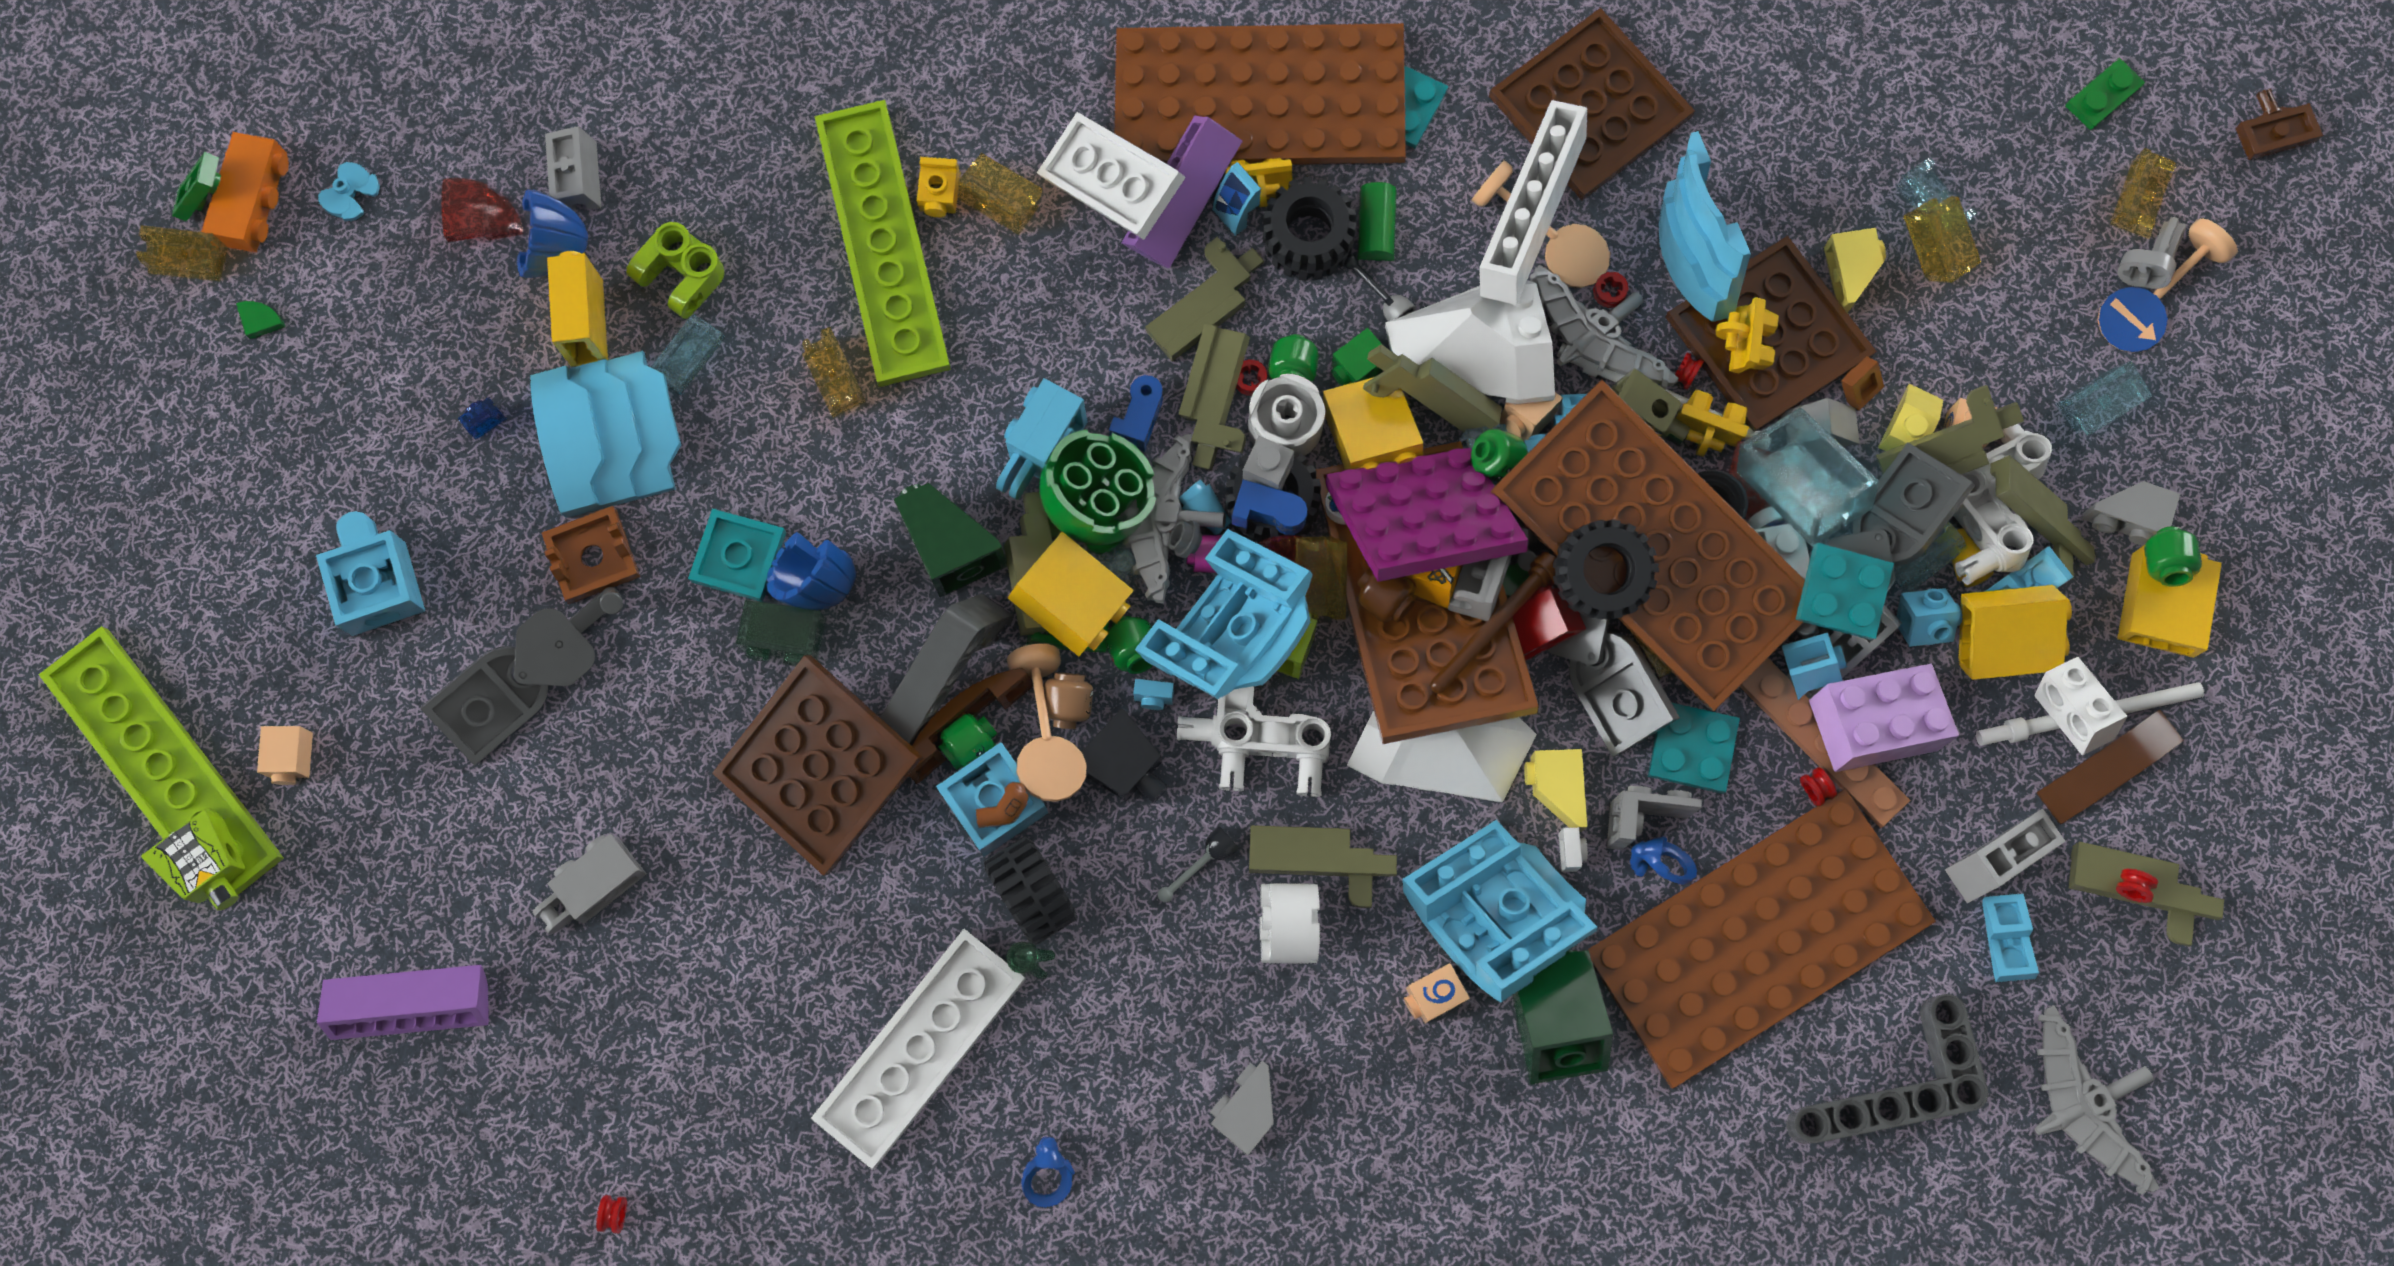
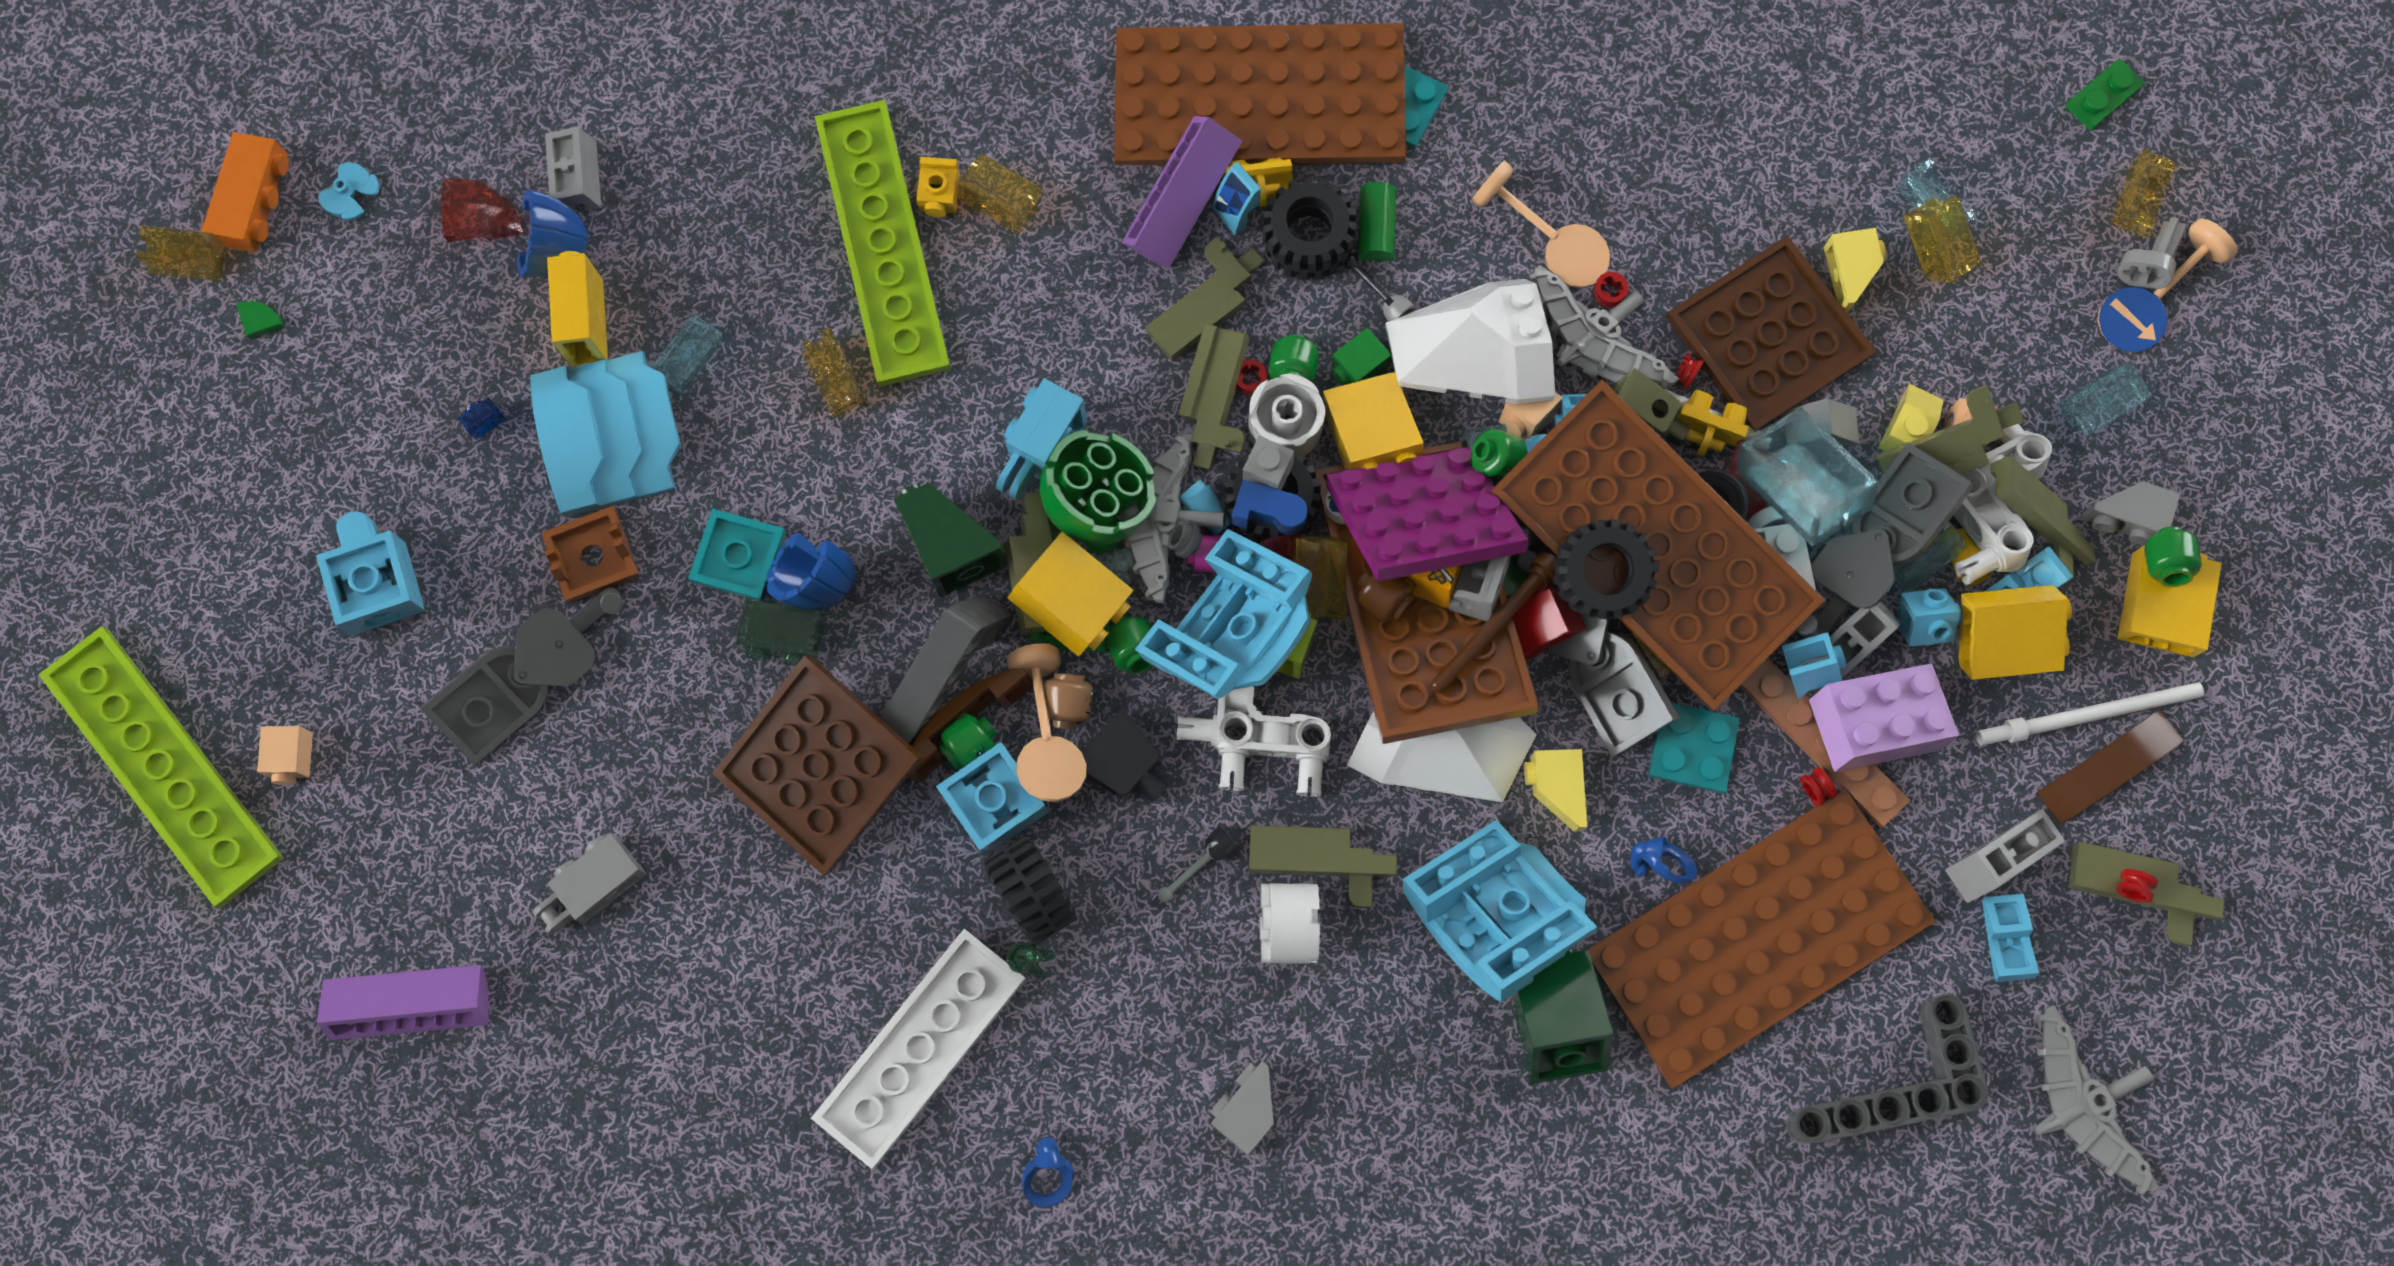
(196, 186): green plate -> none
(199, 861): torso -> none
(611, 1214): red bush -> none
(656, 256): lime piece -> none
(1007, 810): dark orange arm -> none
(1111, 175): white plate -> none
(1141, 413): blue leg -> none
(1153, 693): medium azure plate -> none
(1433, 387): olive piece -> none
(1435, 994): light nougat brick -> none
(1533, 202): white brick -> none
(1572, 849): white plate -> none
(1624, 95): reddish brown plate -> none
(1629, 807): light grey bracket -> none
(1696, 243): medium azure slope -> none
(1744, 336): yellow hips -> none
(1844, 591): teal plate -> none
(1862, 383): dark orange plate -> none
(2080, 705): white brick -> none
(2277, 128): reddish brown plate -> none

